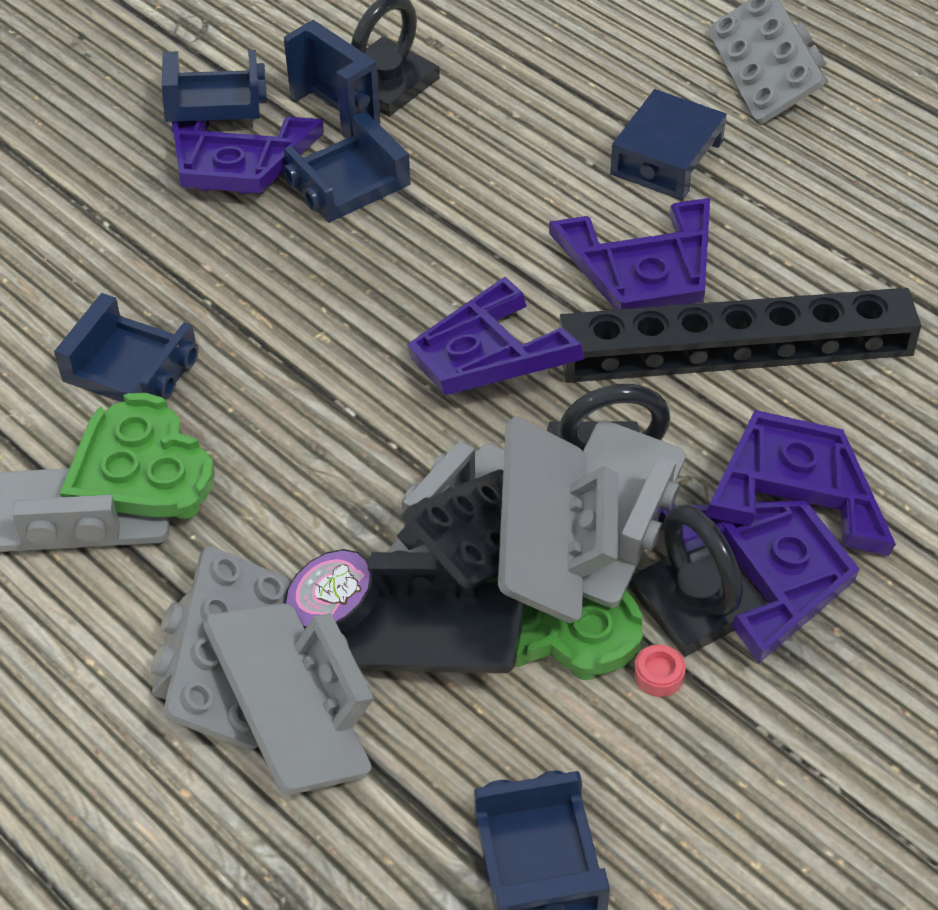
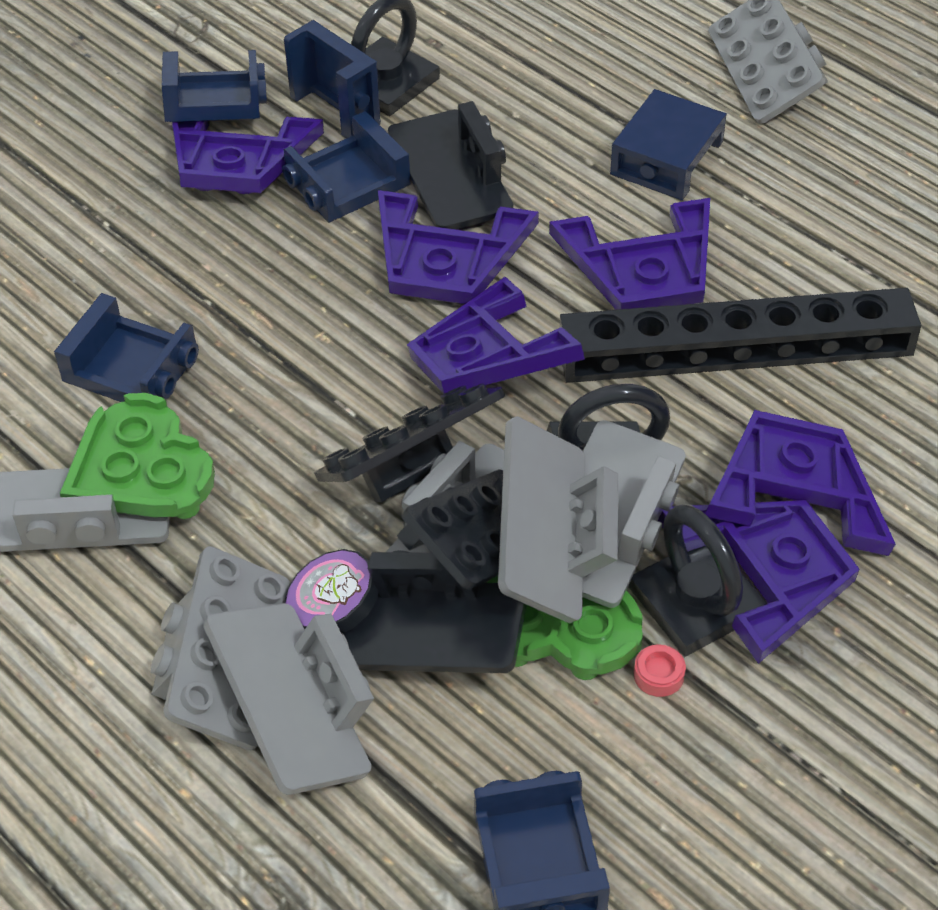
(406, 454): none -> black bracket
(446, 261): none -> dark purple wing
(455, 165): none -> black bracket

